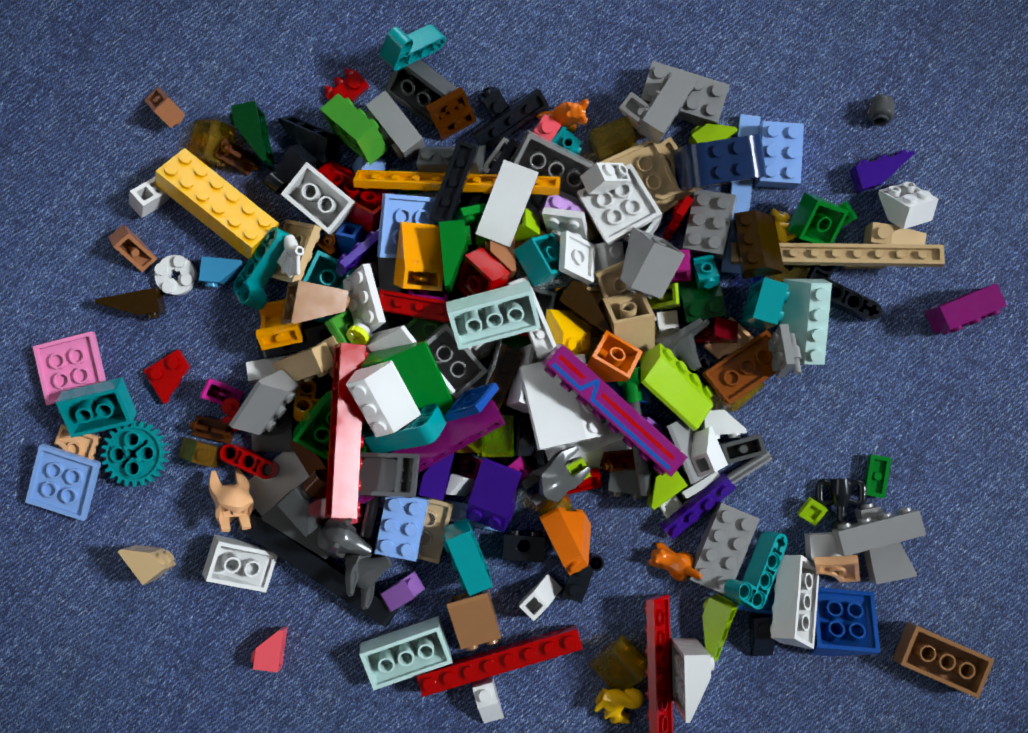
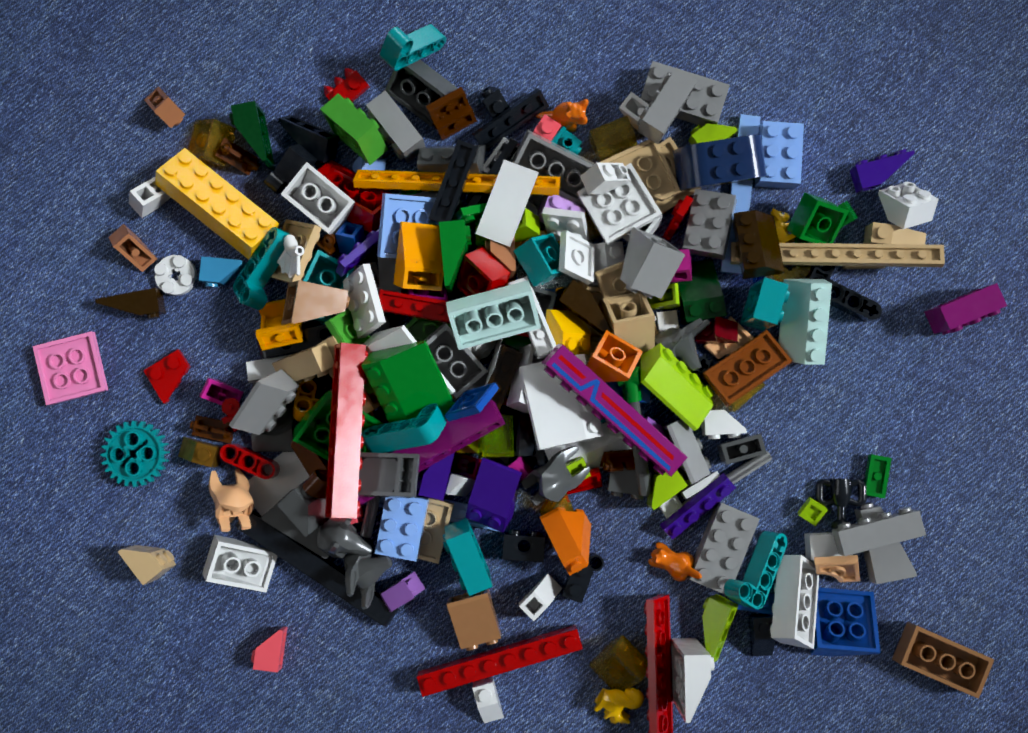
(63, 482): light blue plate -> none
(82, 445): light nougat tile -> none
(96, 407): teal brick -> none
(359, 334): neon yellow piece -> none
(382, 398): white slope -> none
(405, 653): light aqua slope -> none
(705, 272): teal brick -> none
(706, 452): white slope -> none
(784, 351): light grey plate -> none
(880, 110): dark grey head -> none

